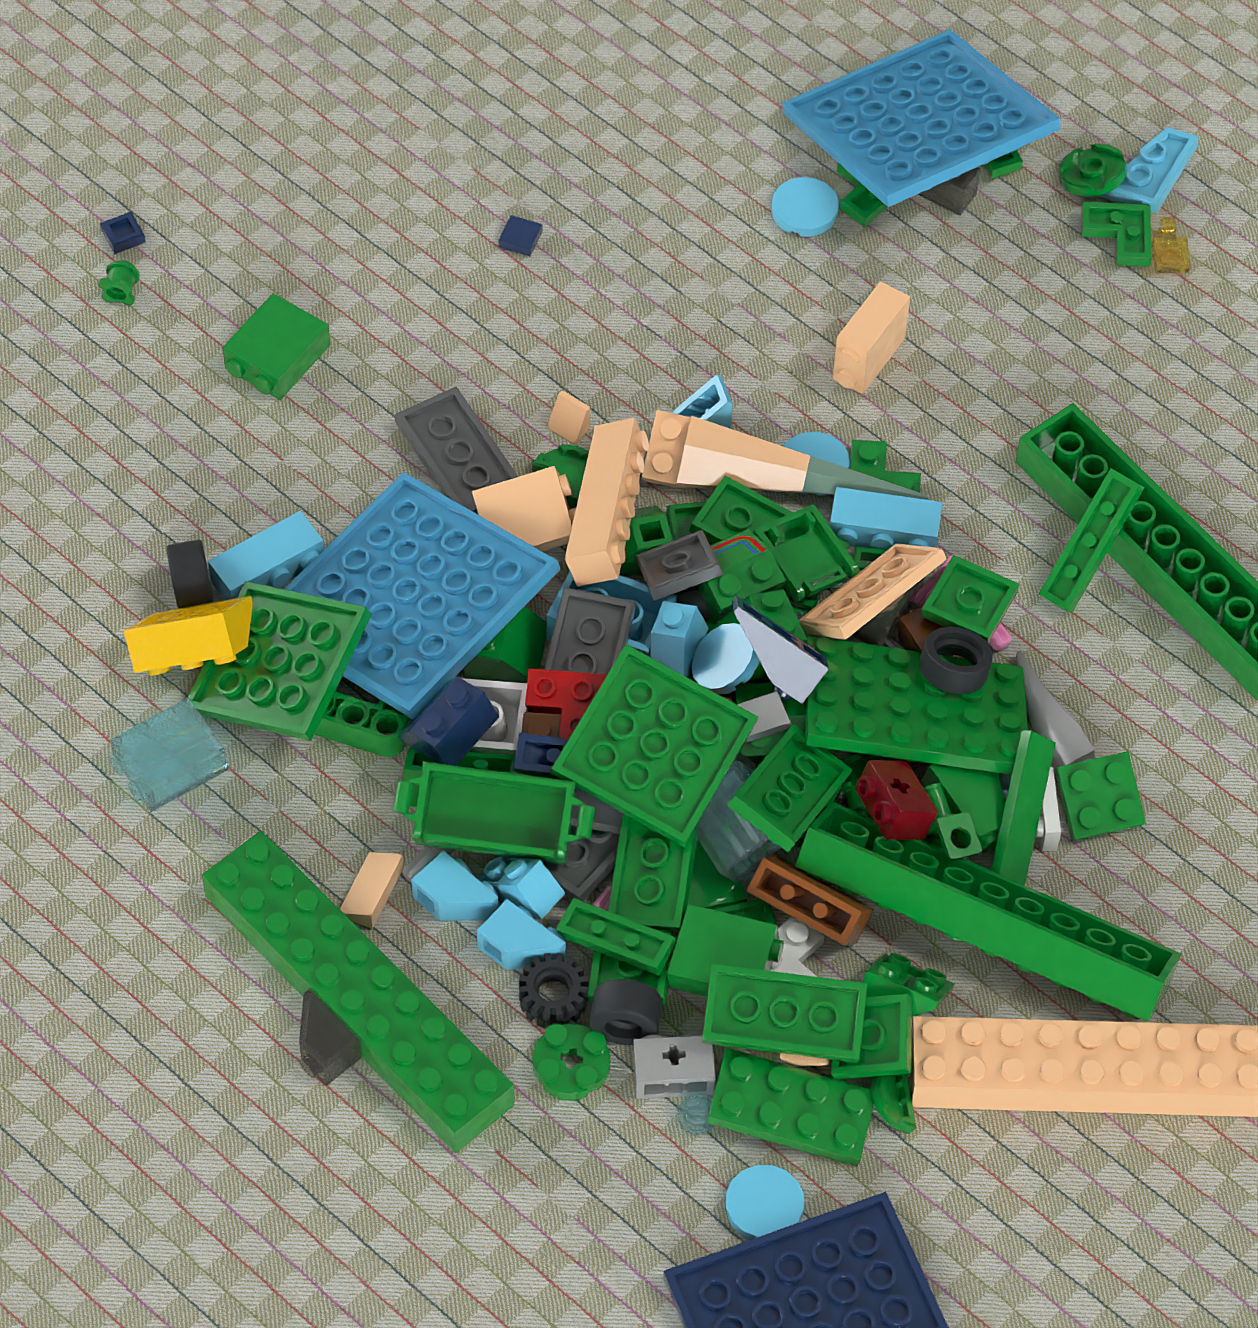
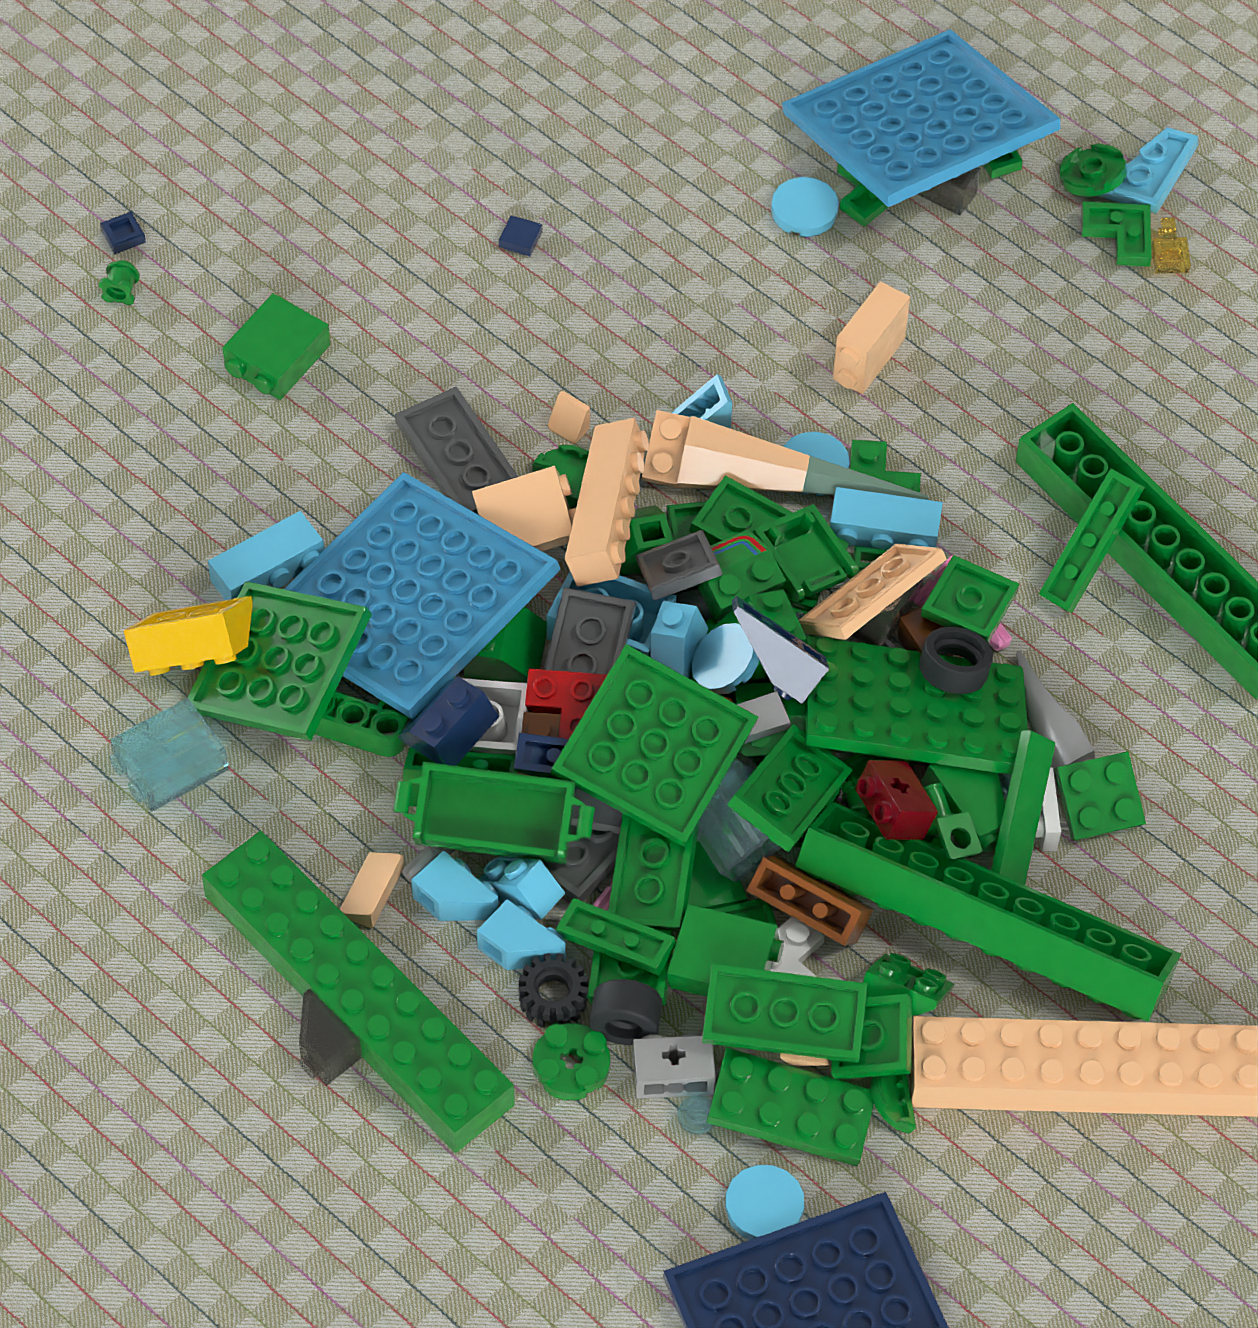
(189, 573): black tyre -> none

